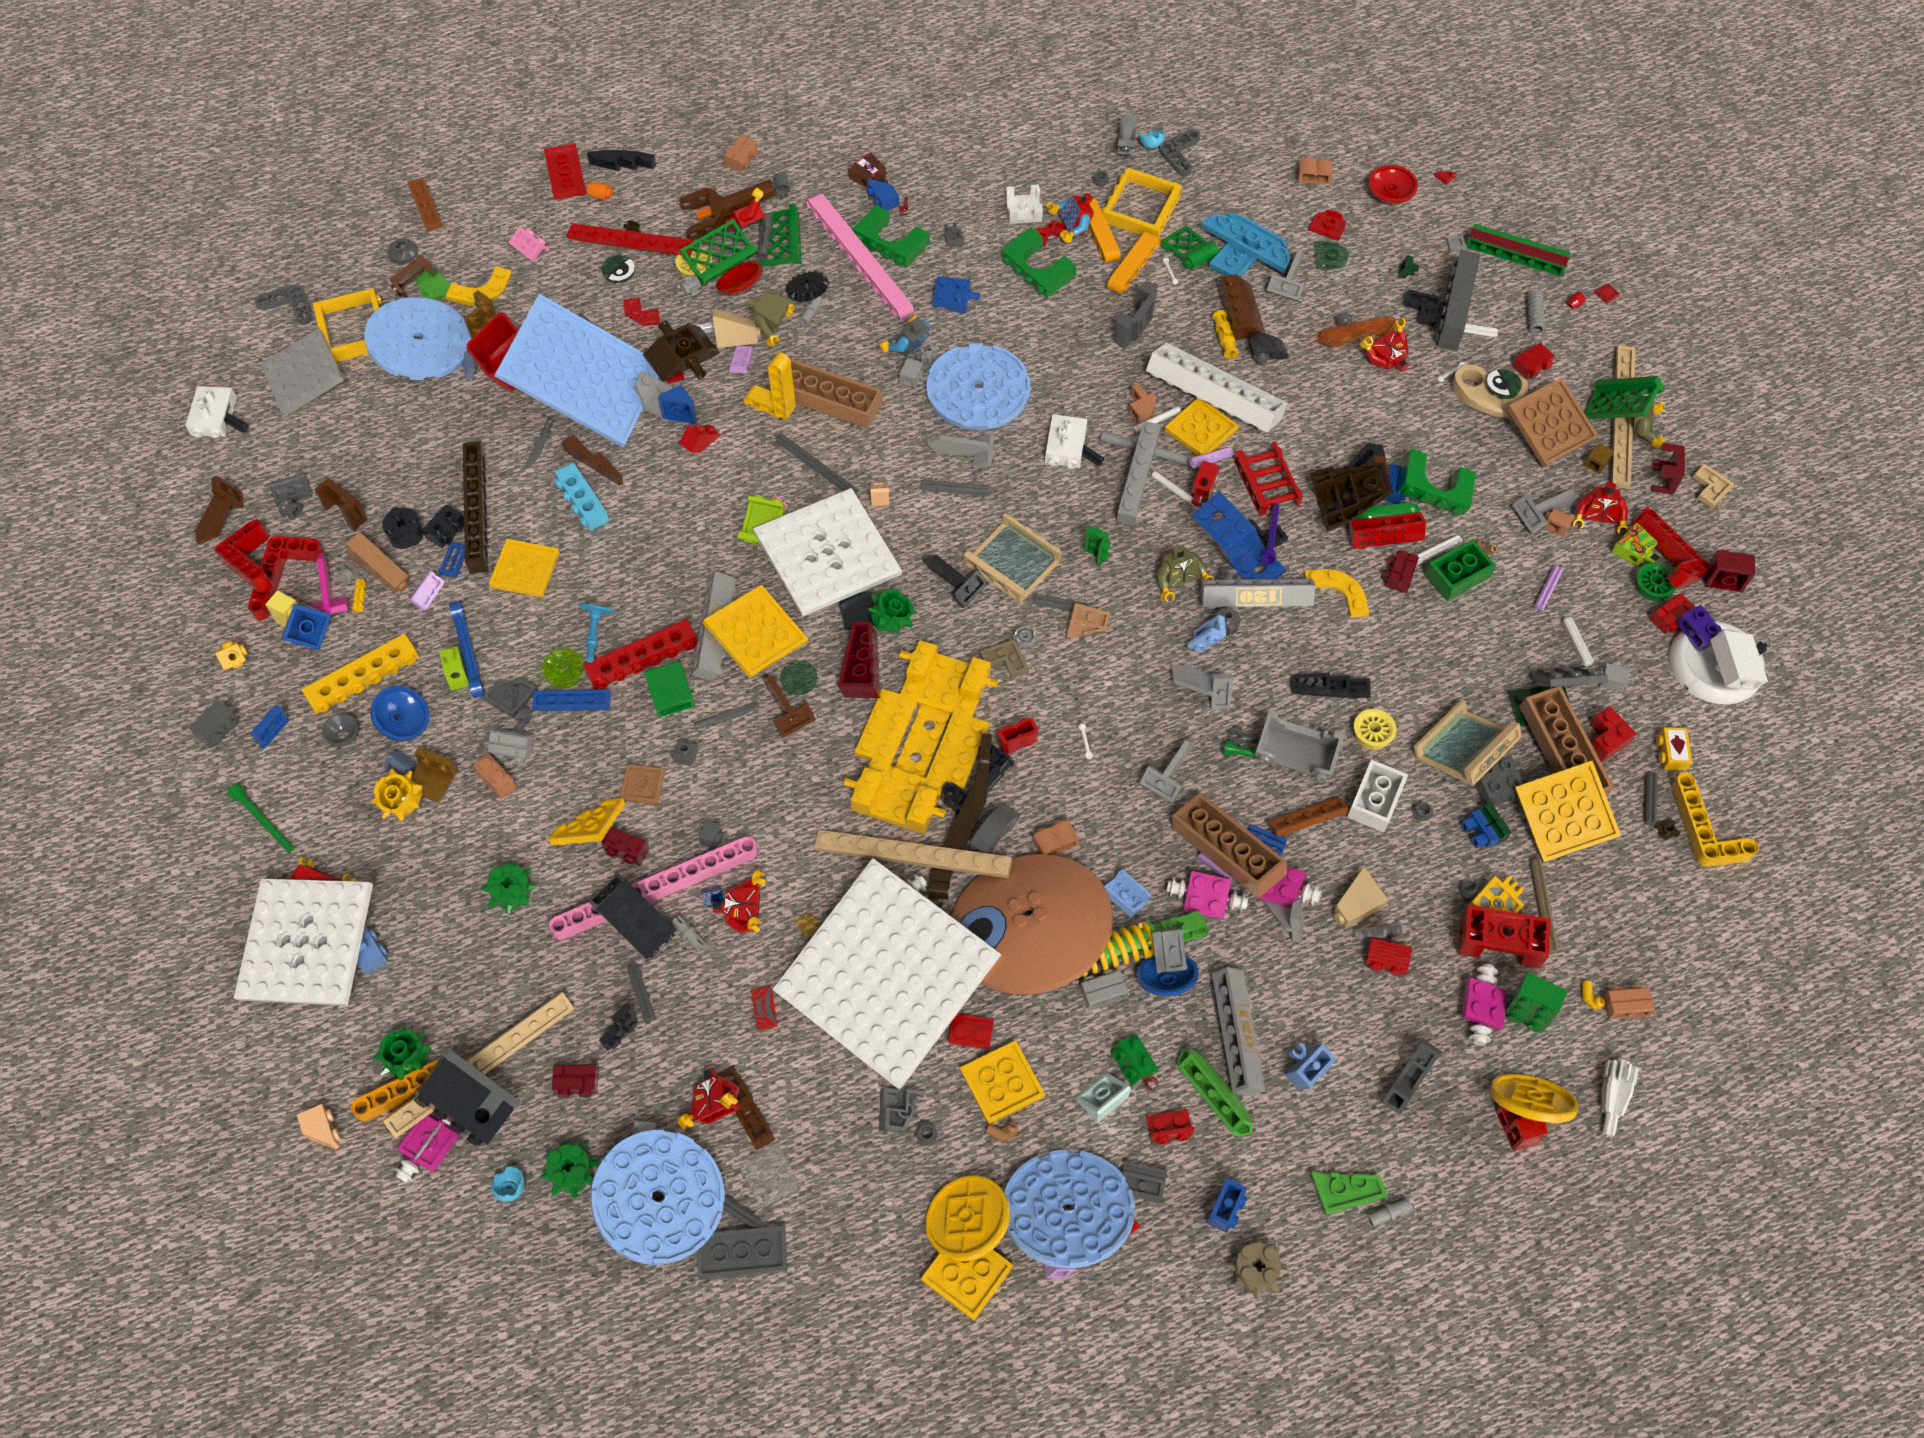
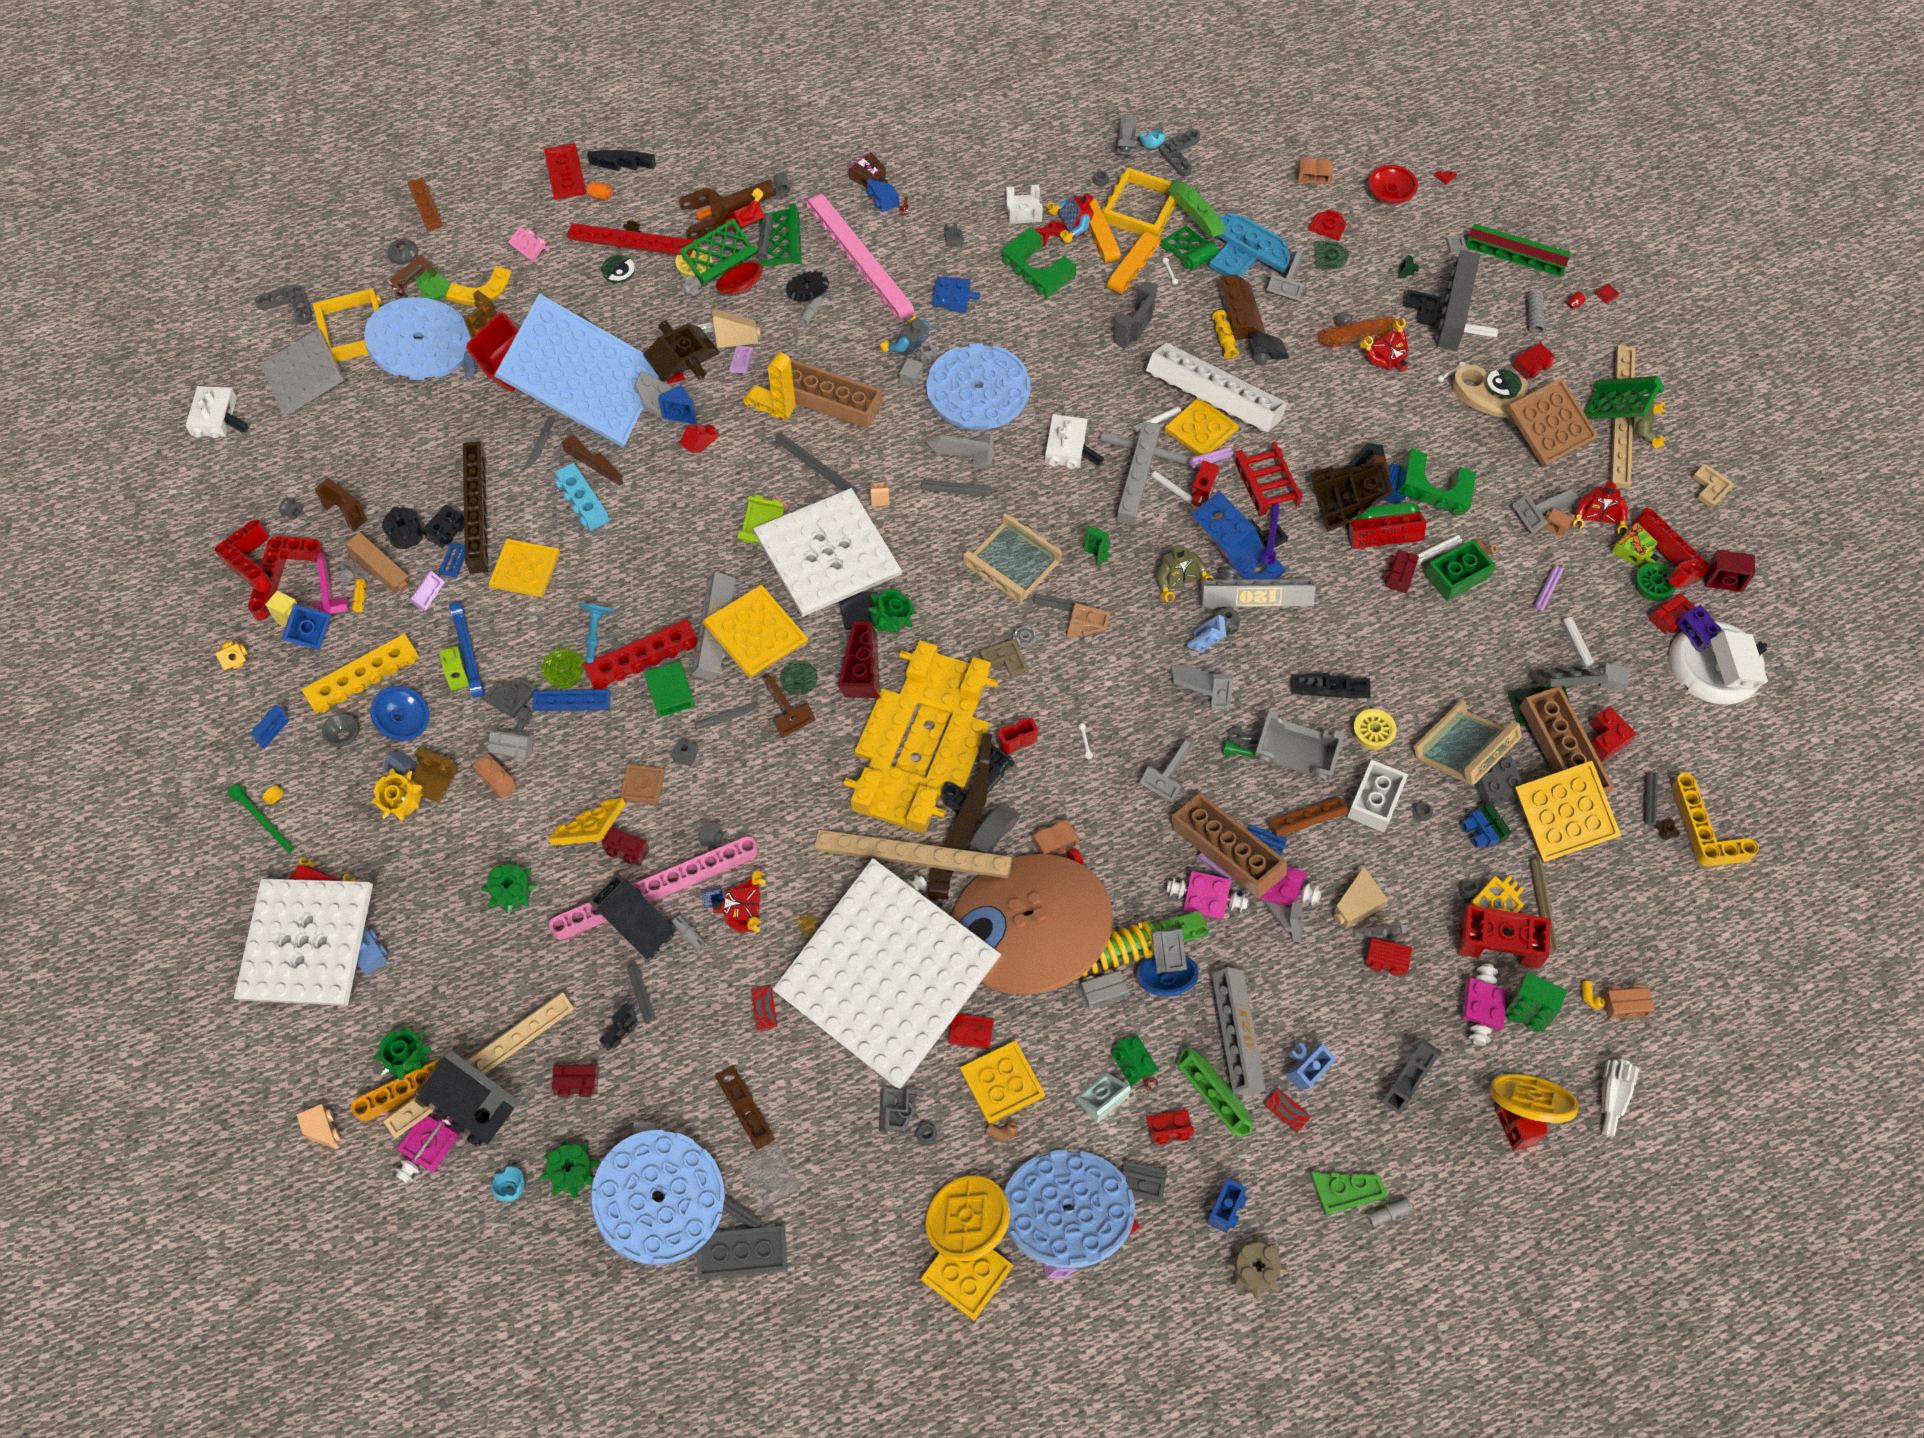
(214, 724): dark grey brick -> none
(216, 512): reddish brown piece -> none
(272, 795): none -> yellow tile
(292, 487): dark grey plate -> none
(633, 310): red tile -> none
(711, 1100): red torso -> none
(741, 153): nougat brick -> none
(769, 313): olive torso -> none
(902, 251): green arch -> none
(966, 588): black piece -> none
(1074, 855): none -> red tile
(1127, 893): light blue bracket -> none
(1143, 406): nougat brick -> none
(1197, 208): none -> bright green brick
(1287, 1110): none -> red tile
(1344, 584): yellow plate -> none
(1599, 458): pearl gold brick -> none
(1671, 470): dark red panel -> none
(1674, 749): brick -> none

